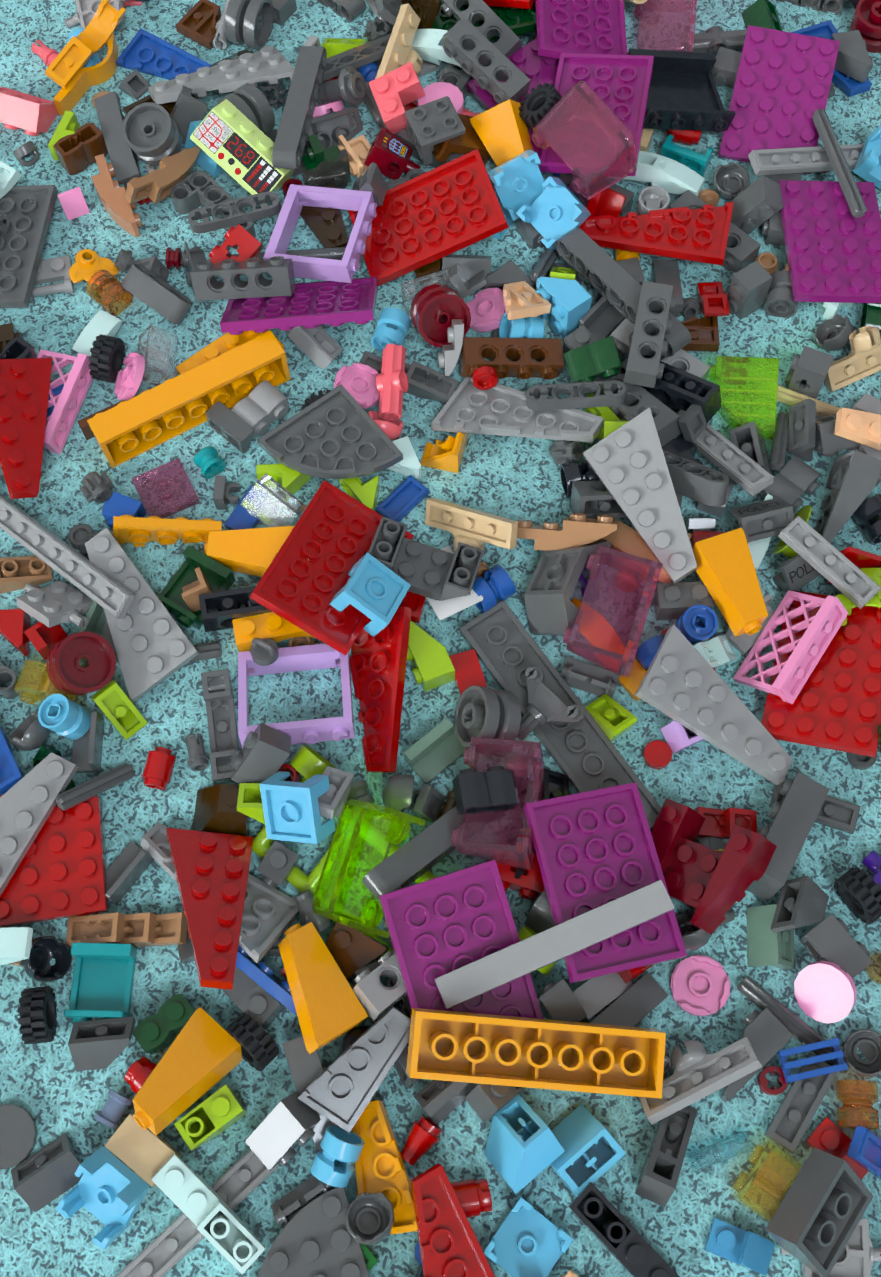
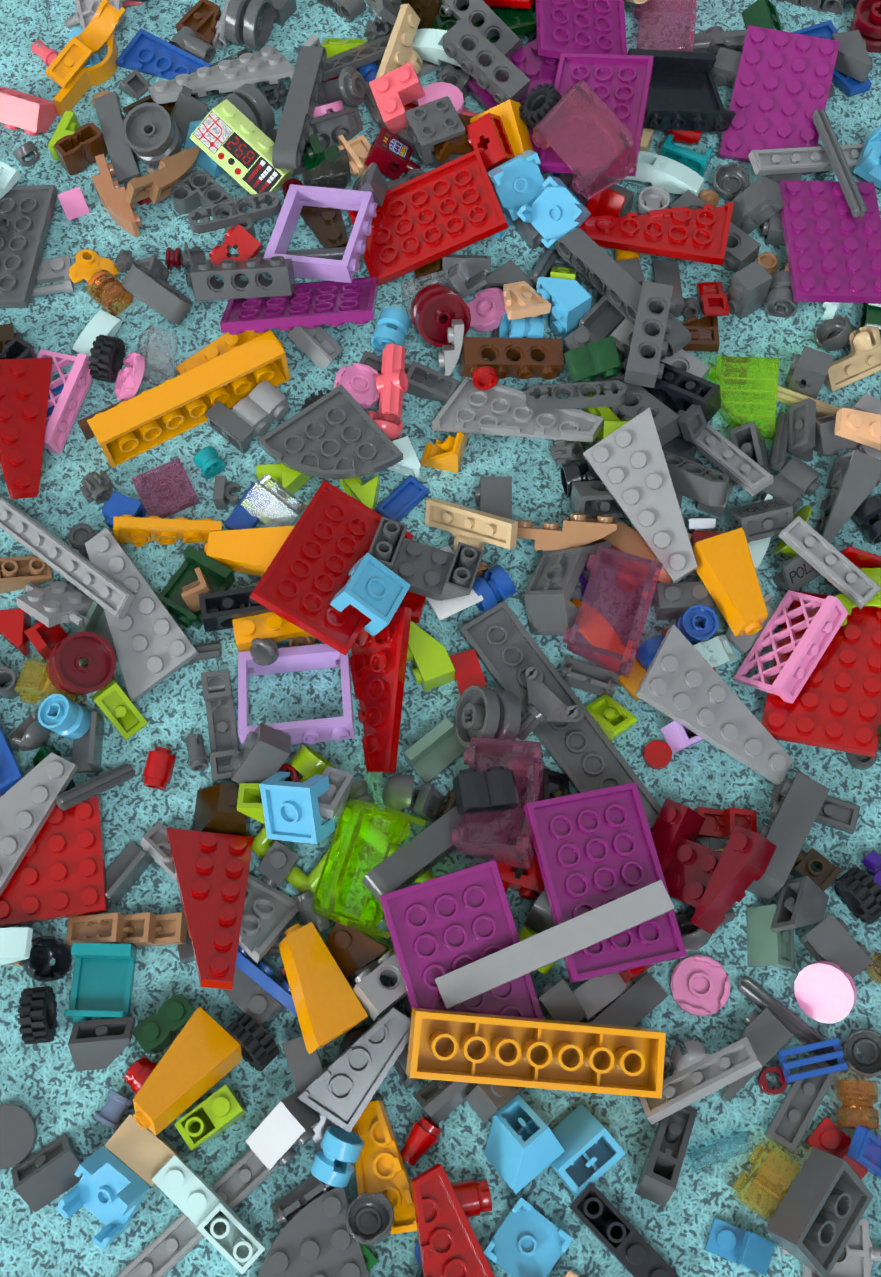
(189, 42): none -> dark grey piece
(491, 140): none -> red brick
(495, 495): none -> dark grey brick
(827, 873): none -> dark brown brick

